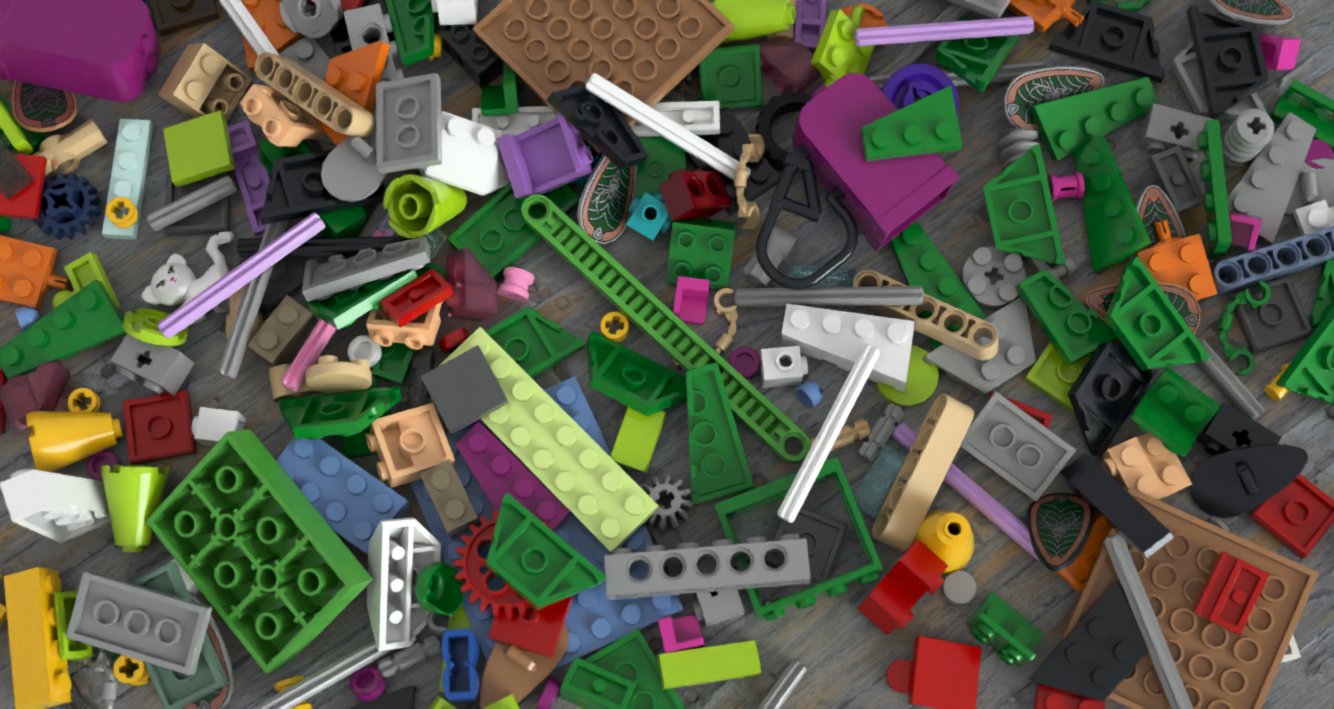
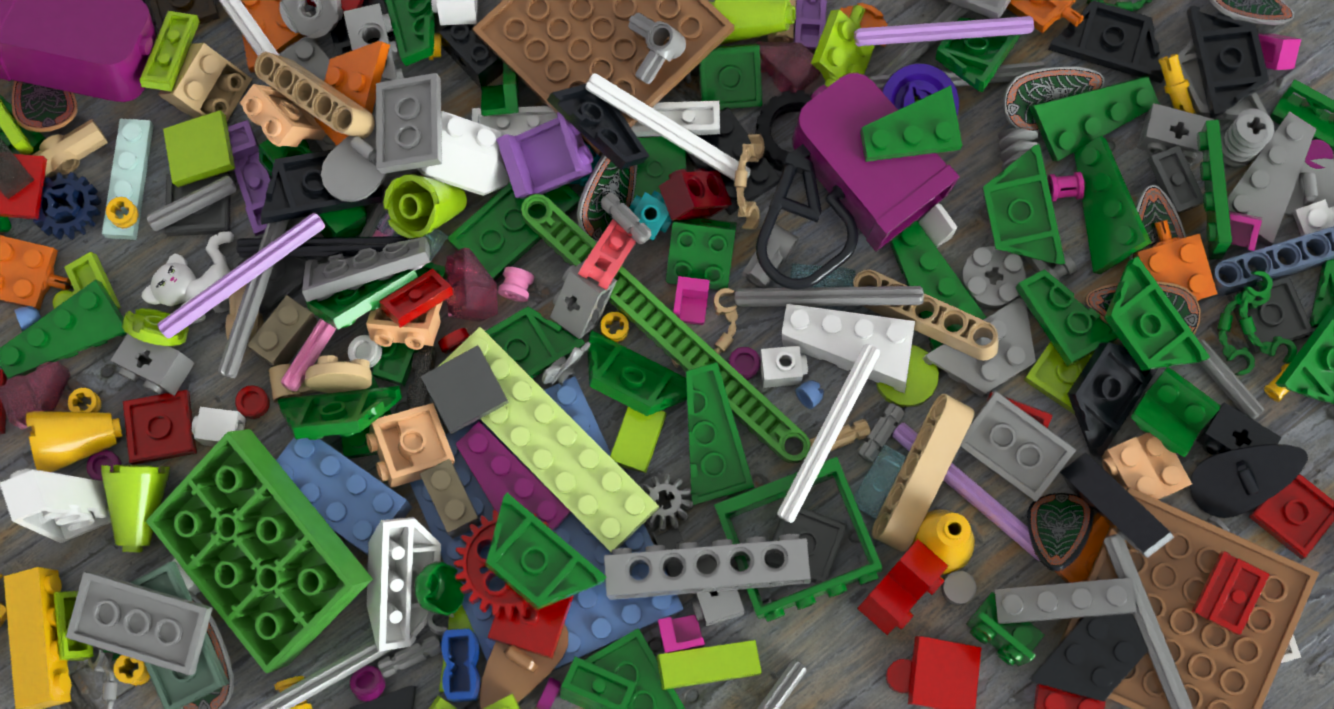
(169, 51): none -> lime tile
(252, 402): none -> red tile
(563, 368): none -> light grey plate
(580, 302): none -> light grey brick
(608, 255): none -> coral plate
(626, 218): none -> light grey axle
(655, 36): none -> light grey axle
(938, 225): none -> white slope
(1065, 600): none -> light grey plate
(1176, 84): none -> yellow pin
(1248, 325): none -> green piece

